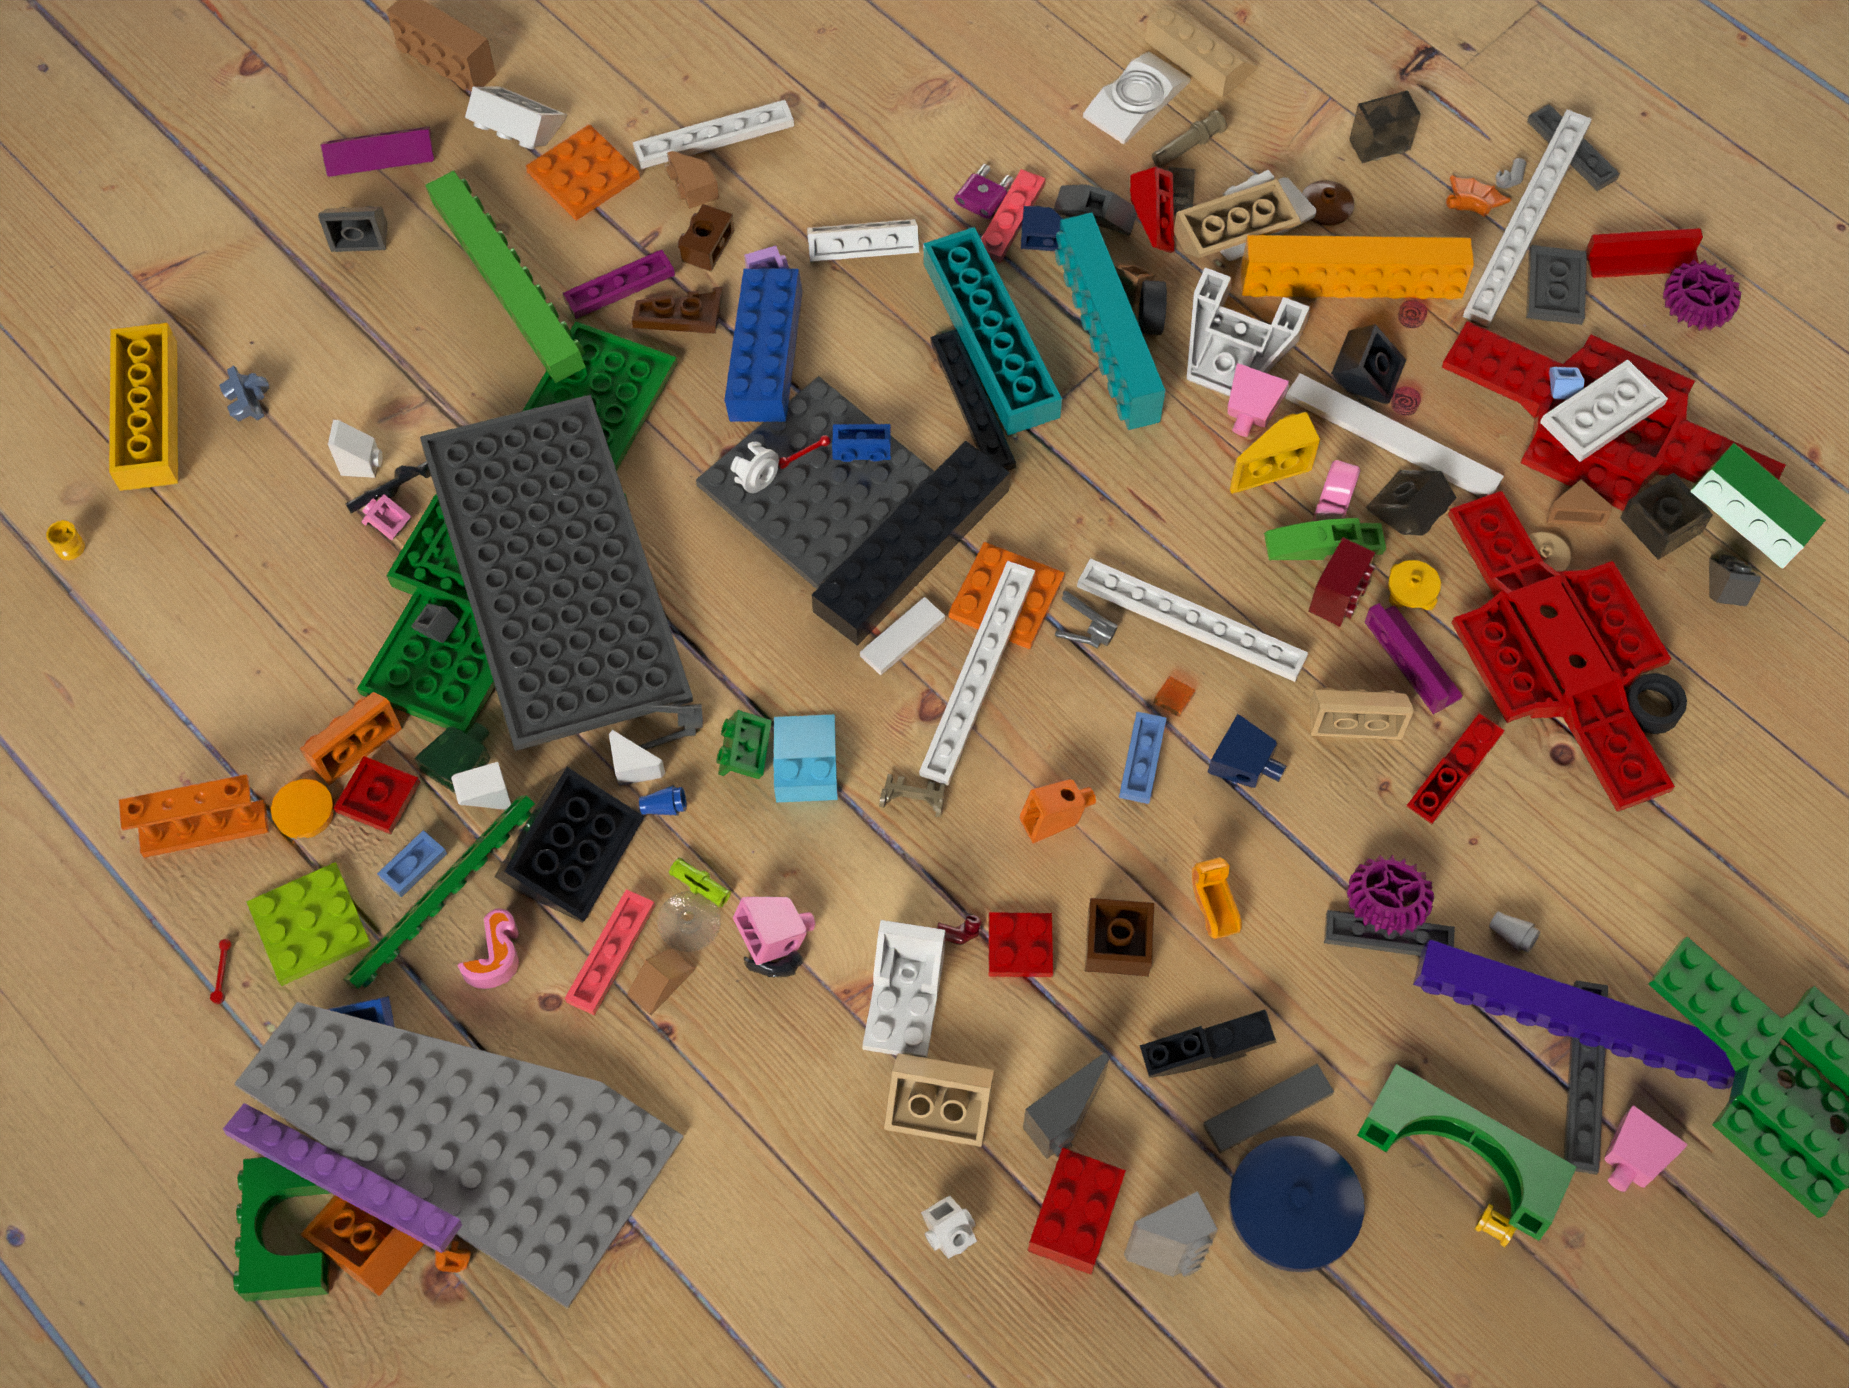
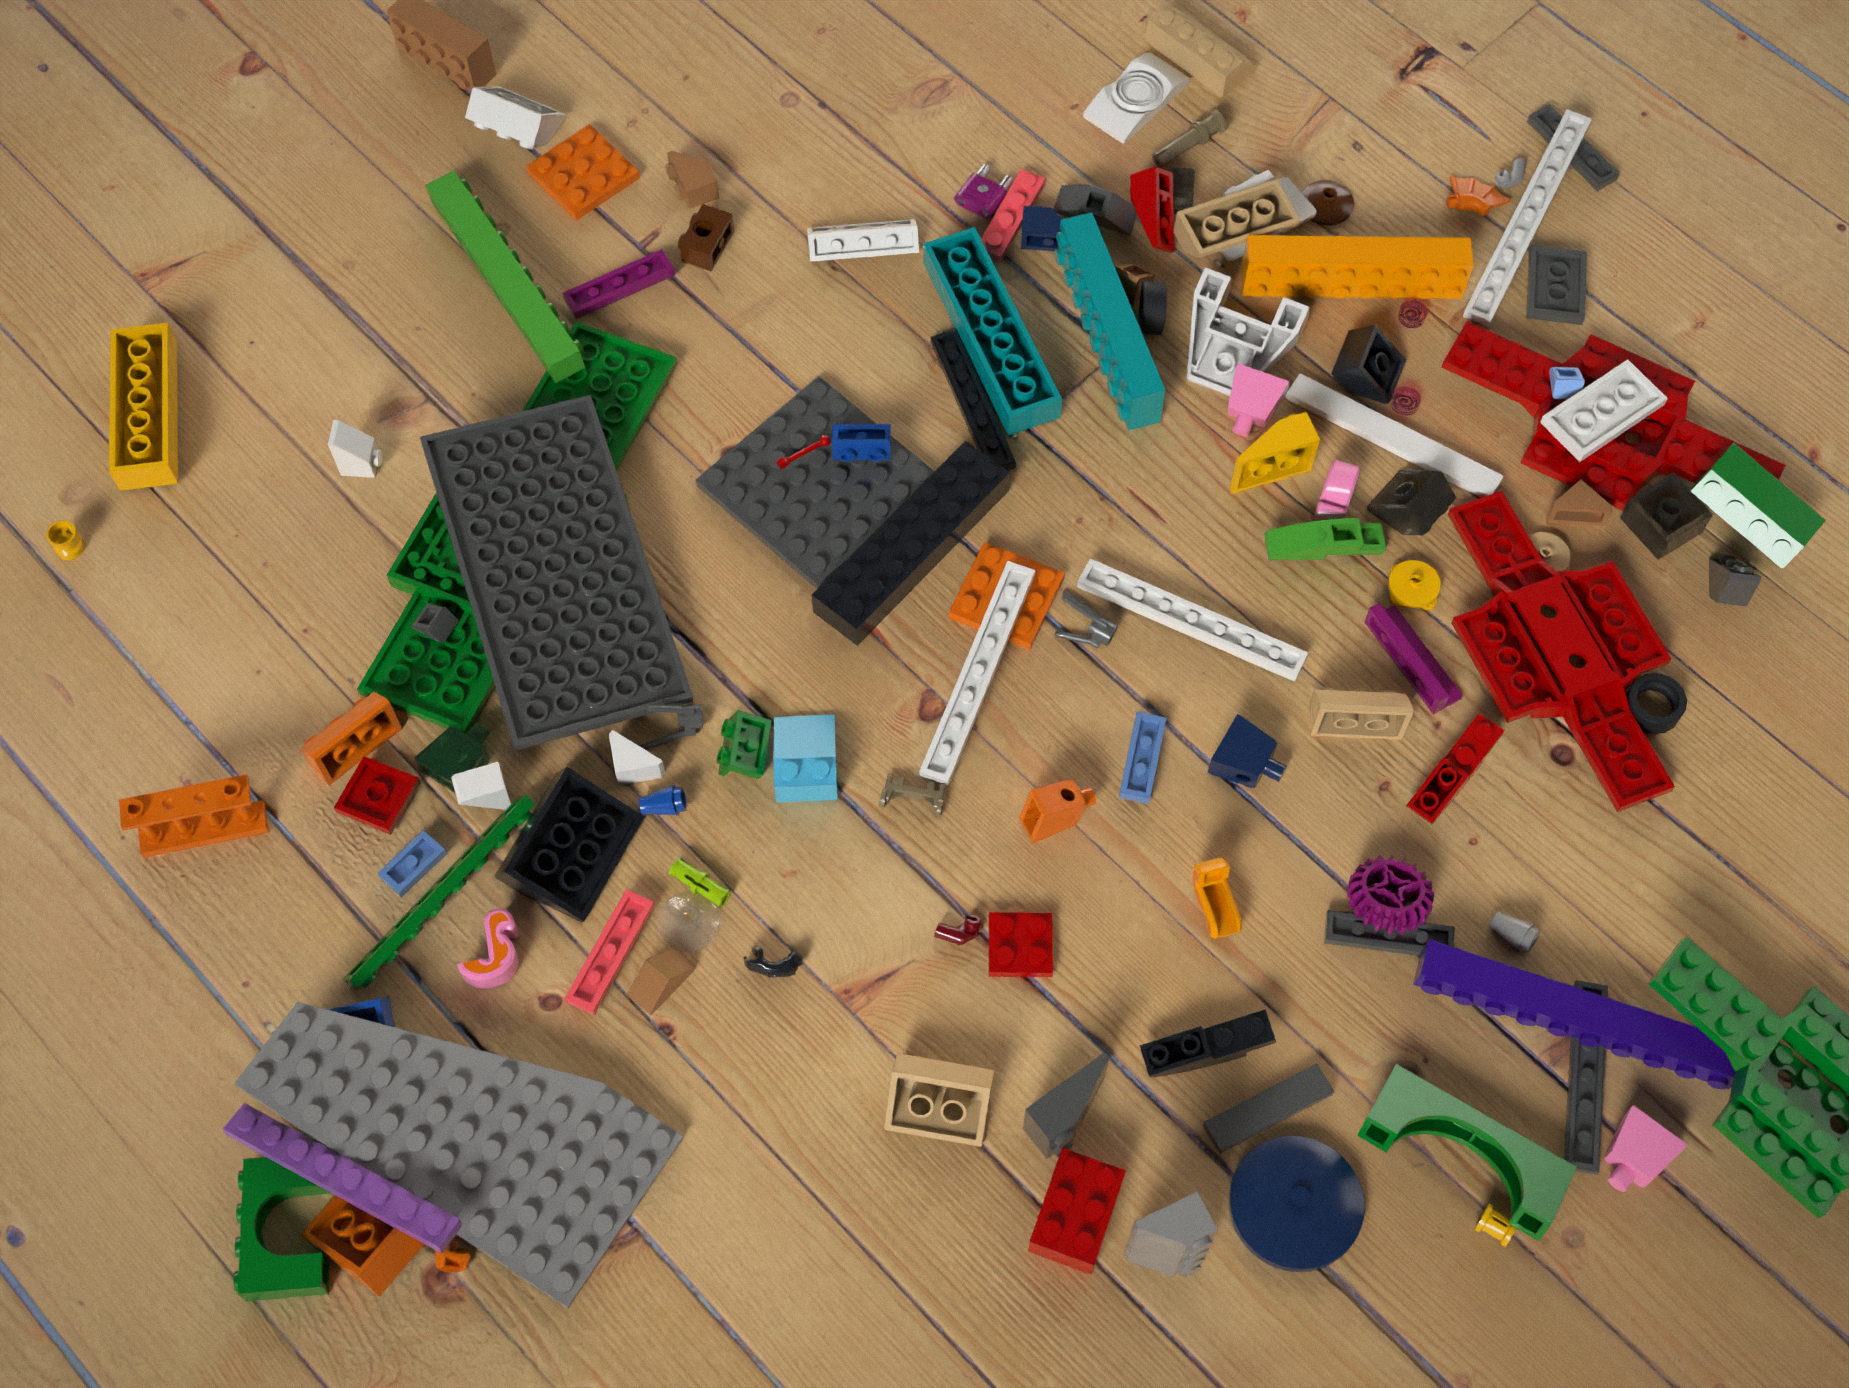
(217, 996): red hinge -> none
(248, 392): sand blue hips -> none
(302, 808): light orange tile -> none
(308, 924): lime plate -> none
(354, 228): dark grey slope -> none
(377, 151): magenta panel -> none
(385, 516): bright pink bracket -> none
(402, 475): black piece -> none
(685, 314): reddish brown wing -> none
(714, 133): white plate -> none
(748, 472): white piece -> none
(764, 345): blue brick -> none
(766, 259): lavender bracket -> none
(771, 926): bright pink torso -> none
(902, 636): white tile -> none
(904, 989): white bracket -> none
(949, 1227): white brick -> none
(1119, 937): reddish brown brick -> none
(1174, 696): clear orange tile -> none
(1343, 582): dark red piece -> none
(1384, 126): clear smoke brick -> none
(1642, 252): red panel -> none
(1698, 301): magenta gear -> none

